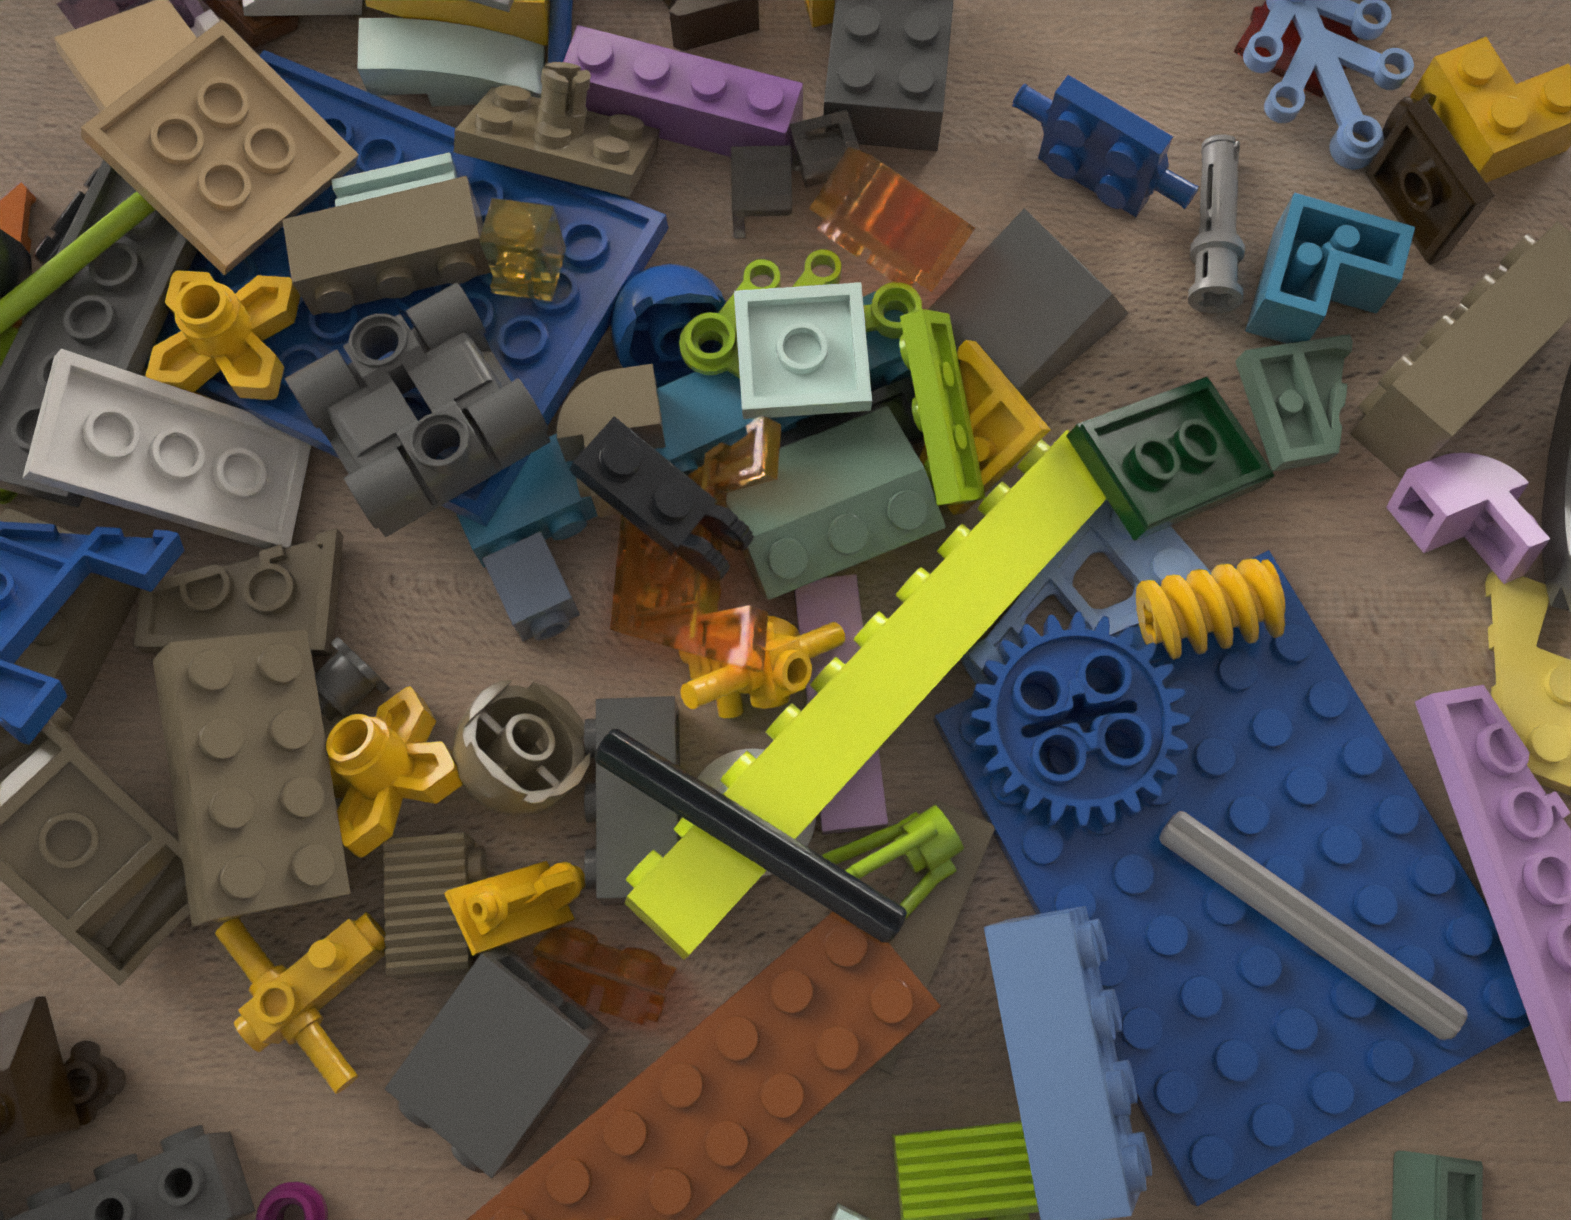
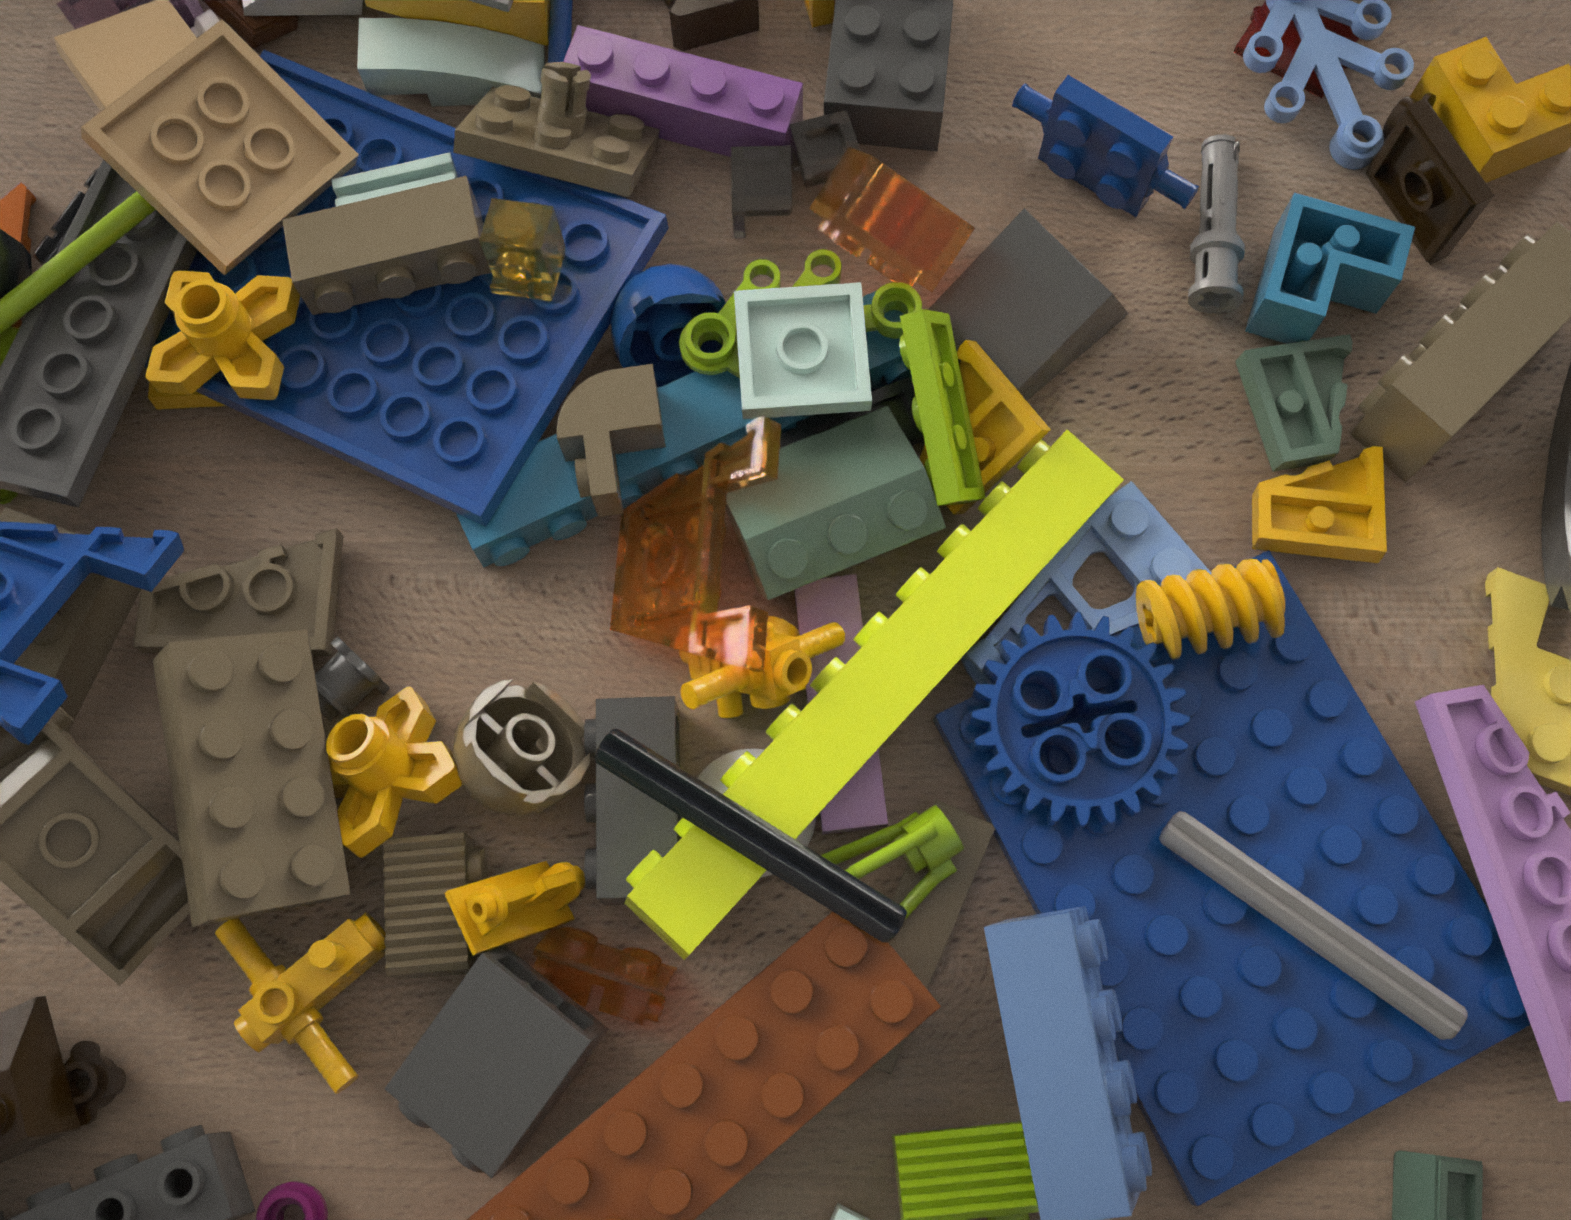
(166, 453): white plate -> none
(381, 440): dark grey piece -> none
(531, 588): sand blue brick -> none
(659, 498): black hinge -> none
(1169, 457): dark green tile -> none
(1325, 510): none -> yellow wing
(1473, 500): lavender brick -> none

